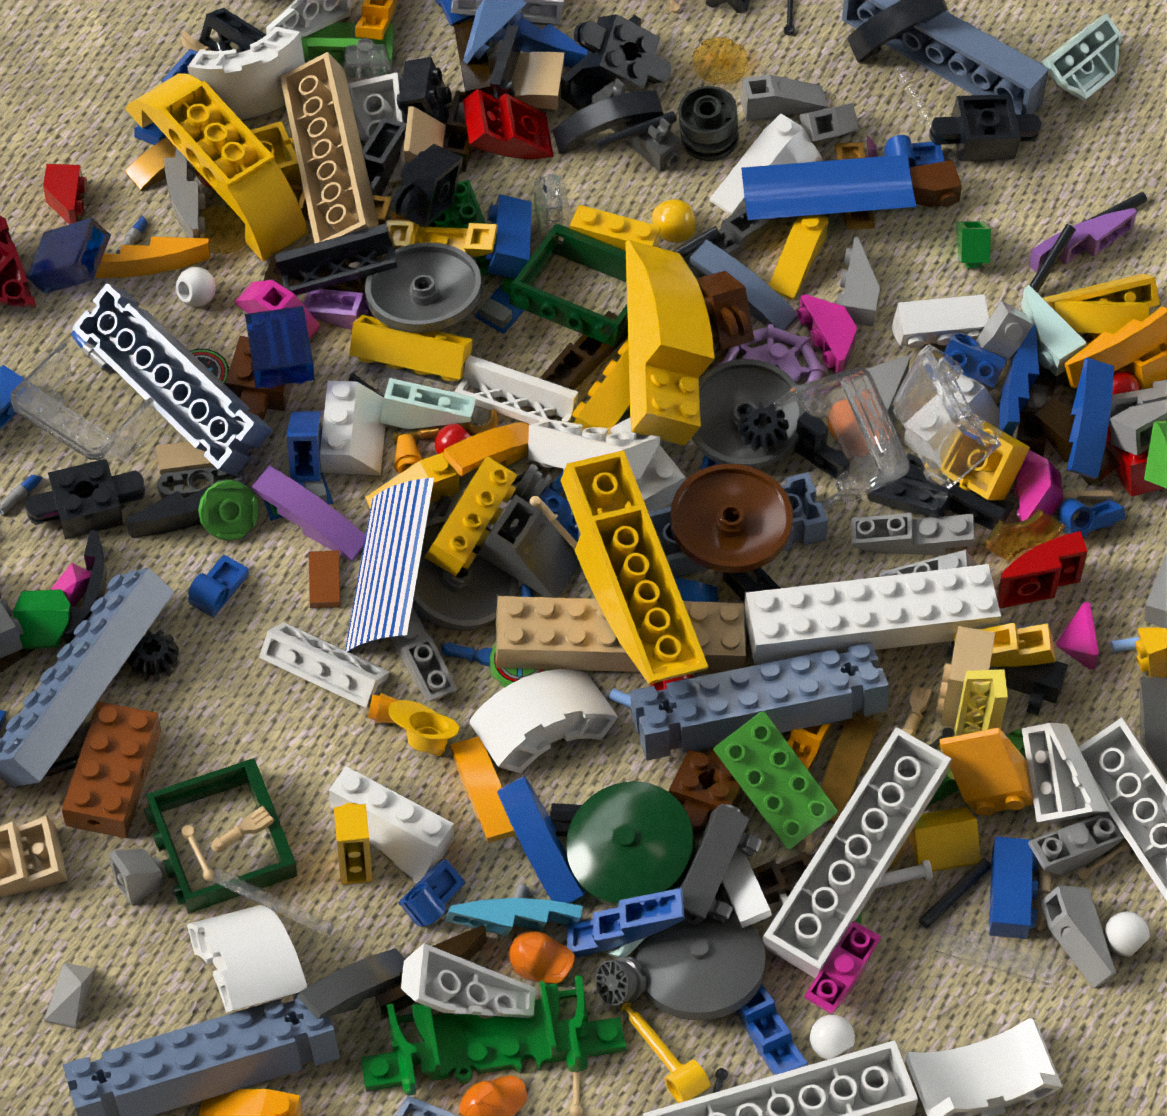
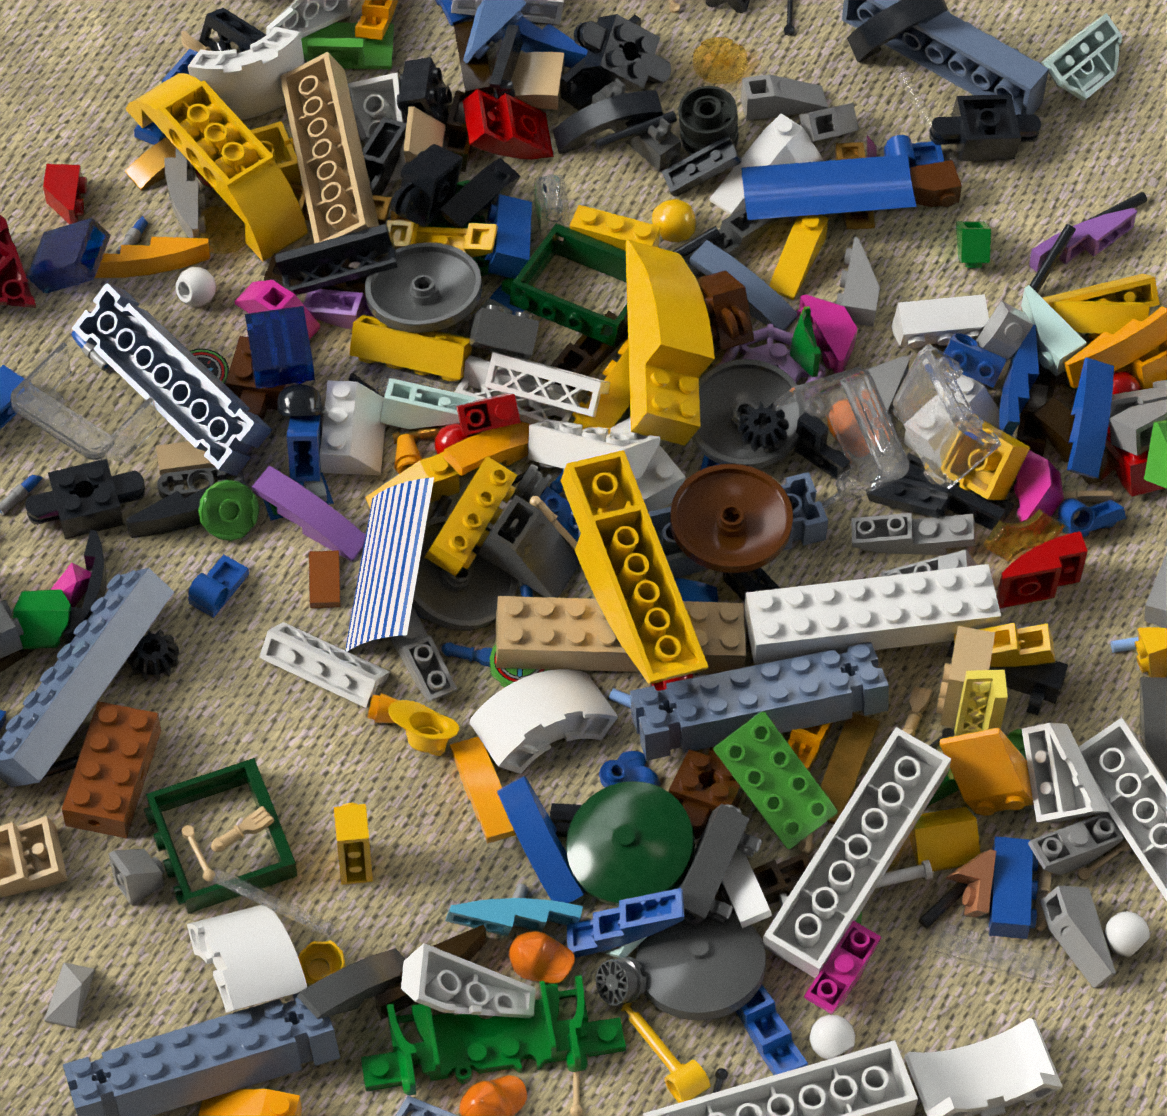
(300, 401): none -> black cap
(320, 959): none -> yellow hair
(366, 61): clear torso -> none
(396, 825): white wedge -> none
(428, 897): blue plate -> none
(480, 193): none -> black slope
(488, 414): none -> red slope
(503, 332): none -> dark grey slope
(550, 373): none -> white fence
(629, 767): none -> blue plate
(701, 166): none -> black hinge
(804, 346): none -> green slope
(979, 877): none -> nougat slope
(1080, 638): dark pink slope -> none

